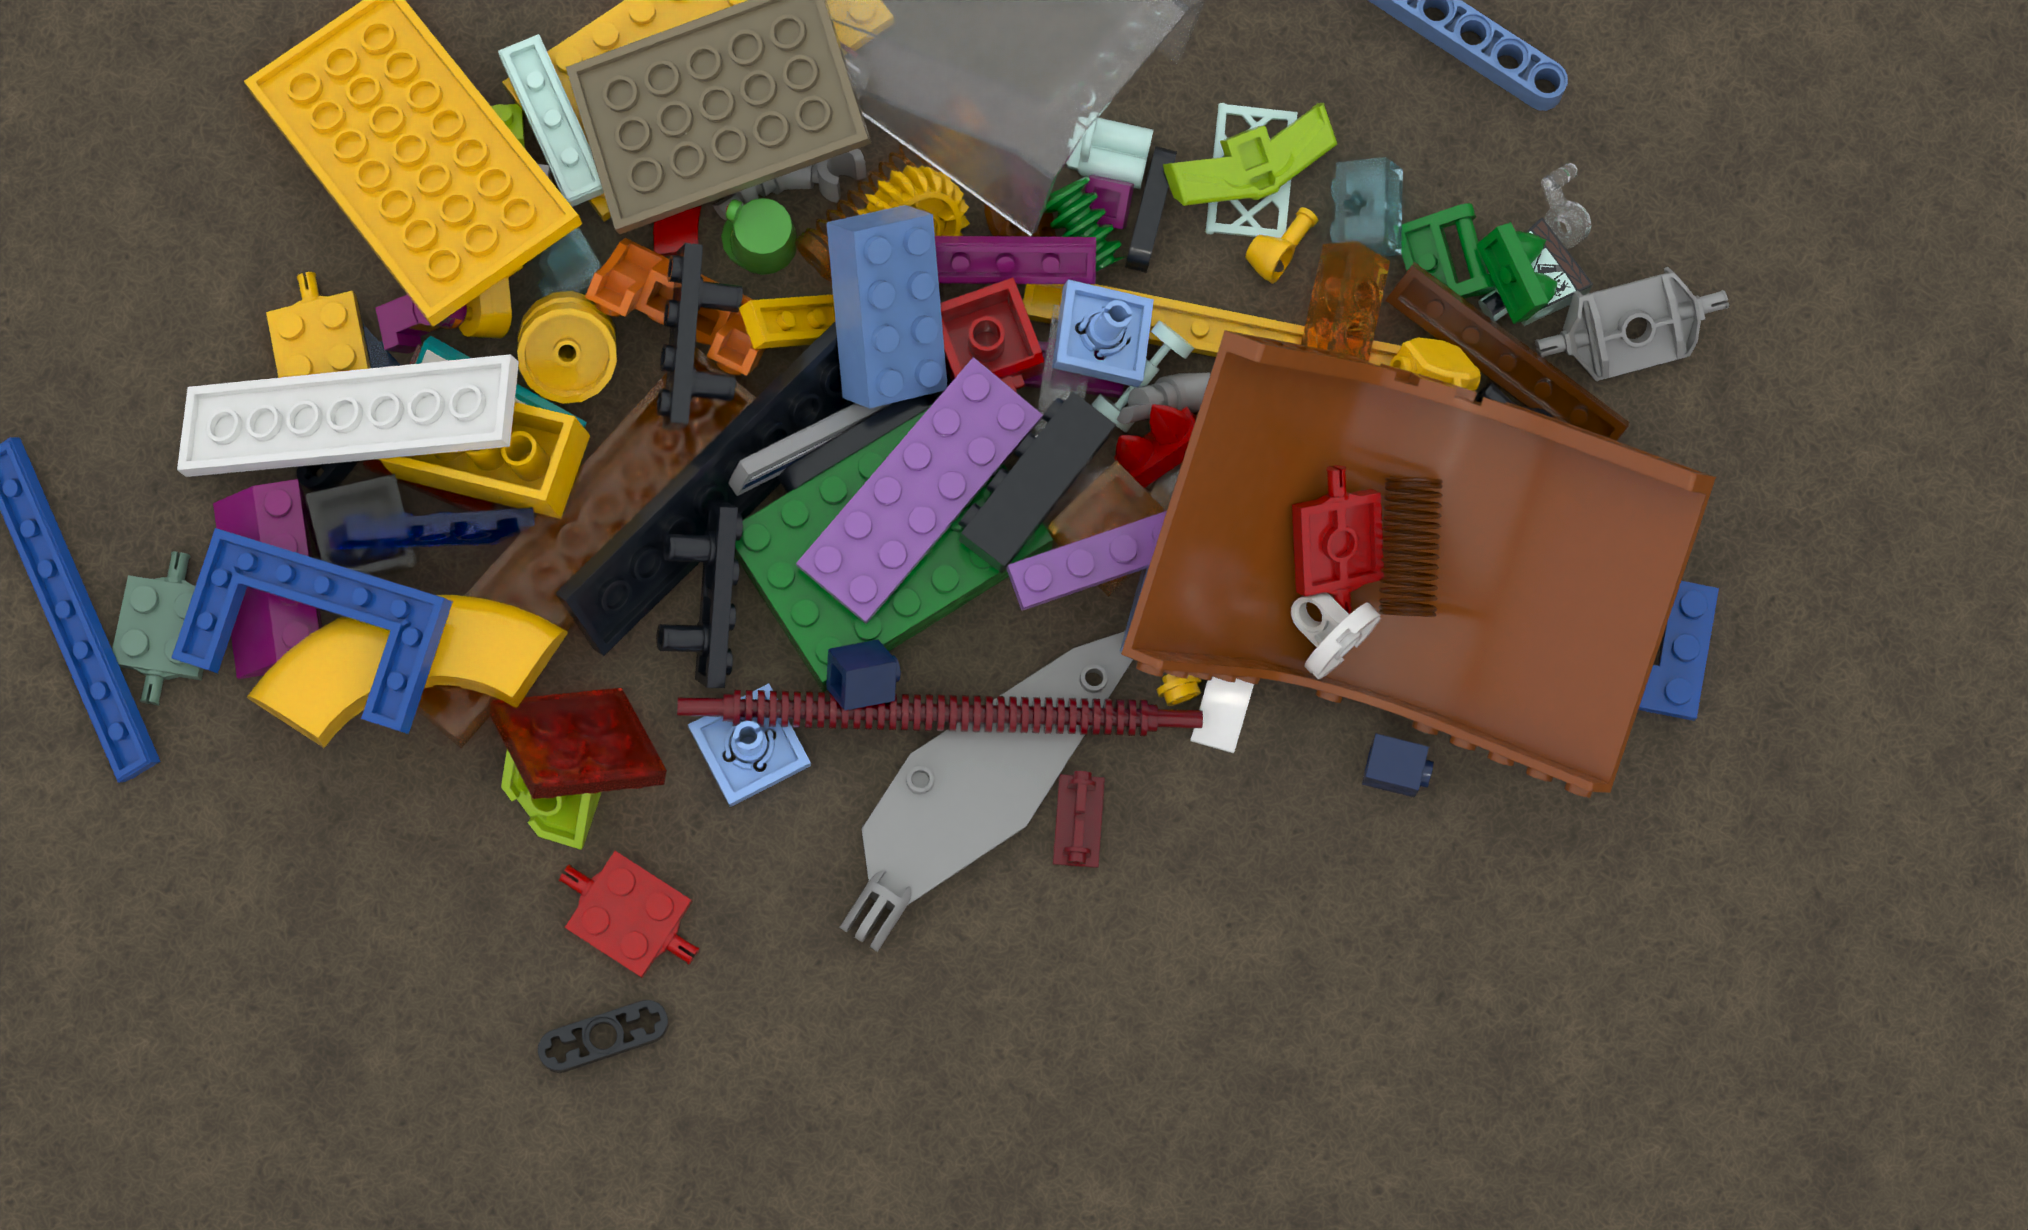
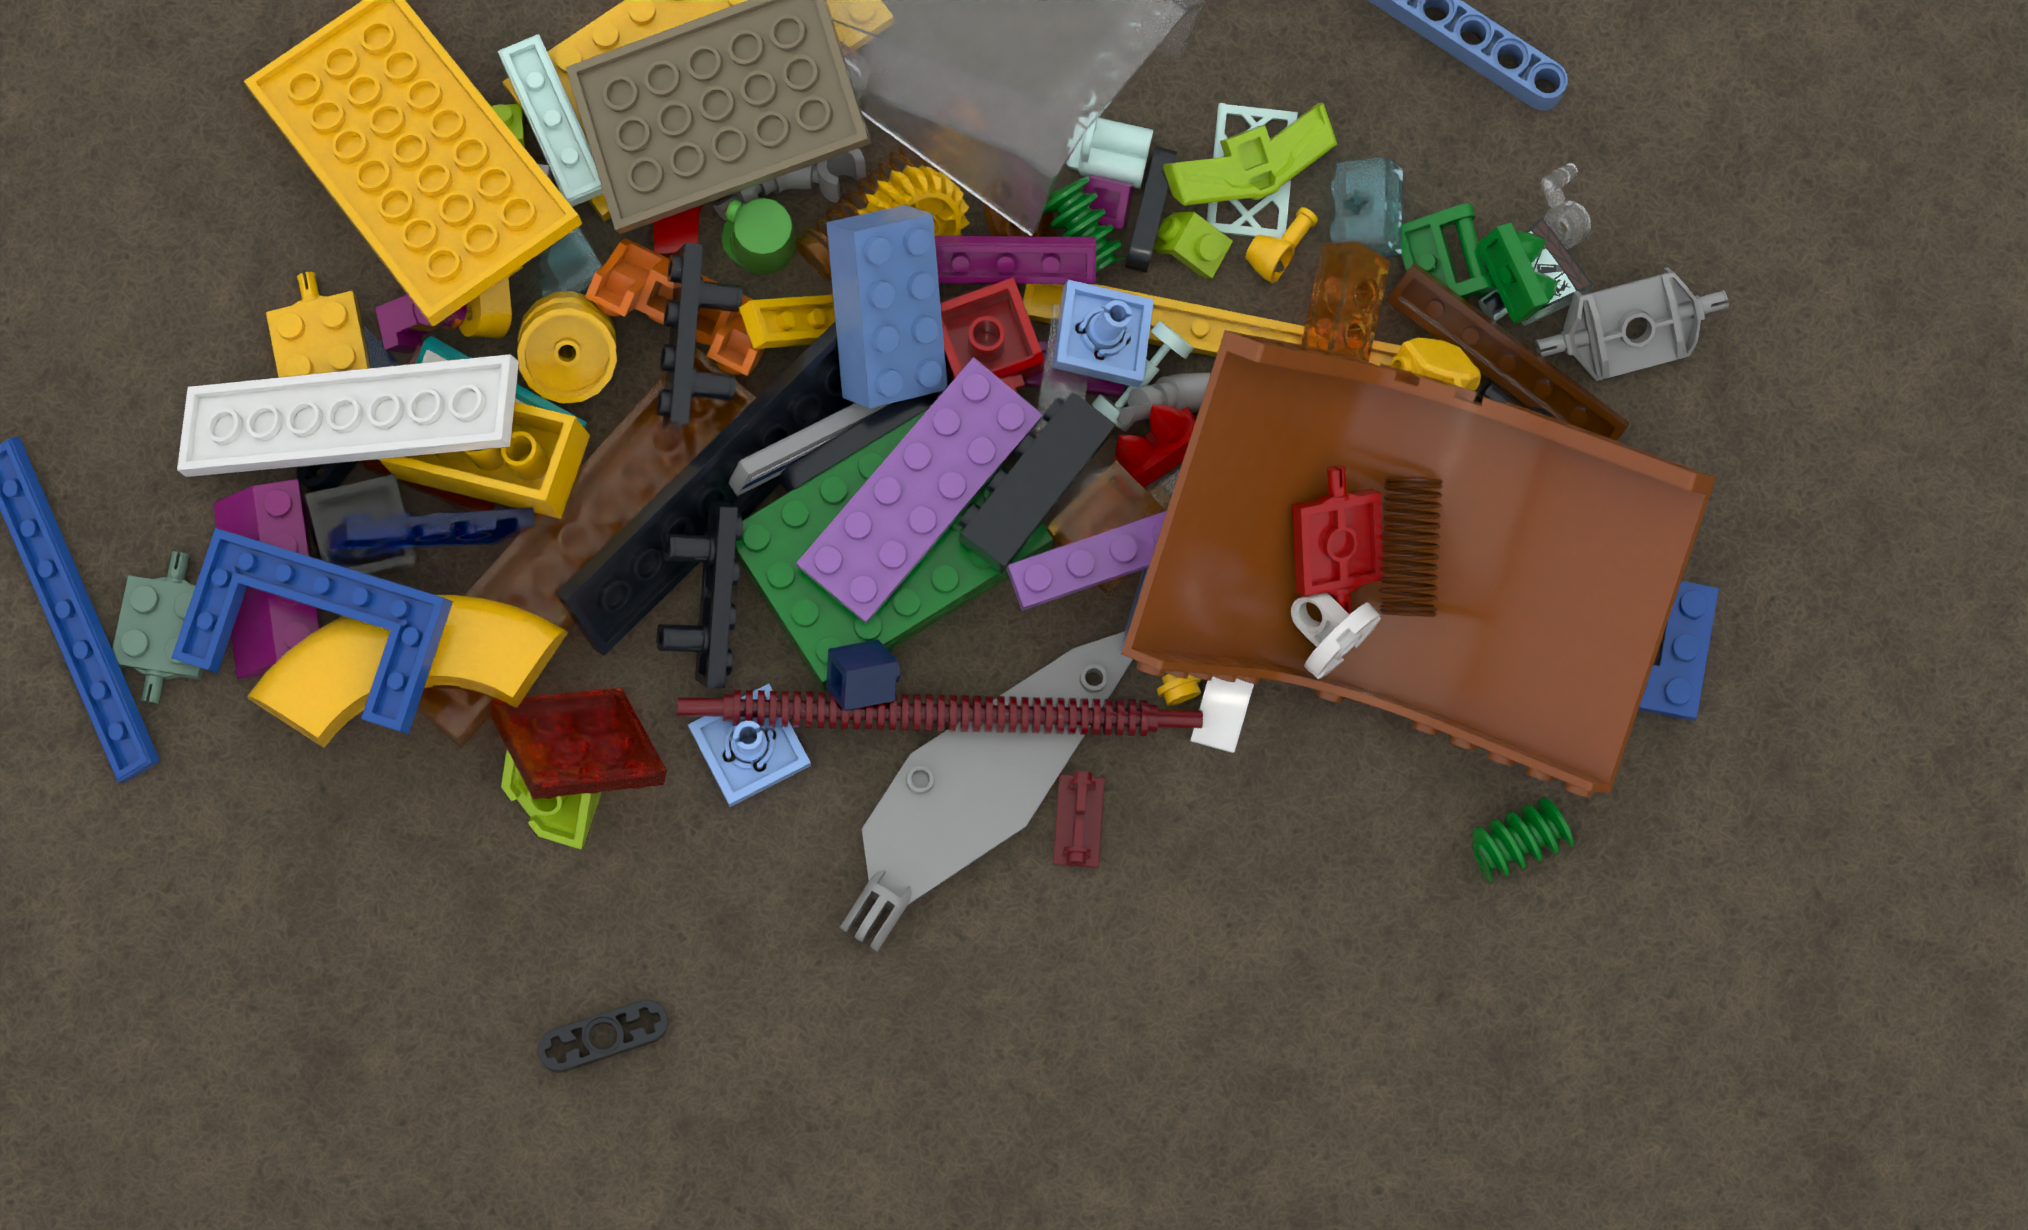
(629, 914): red plate -> none
(1192, 242): none -> lime bracket
(1397, 766): dark blue brick -> none
(1519, 837): none -> green piece

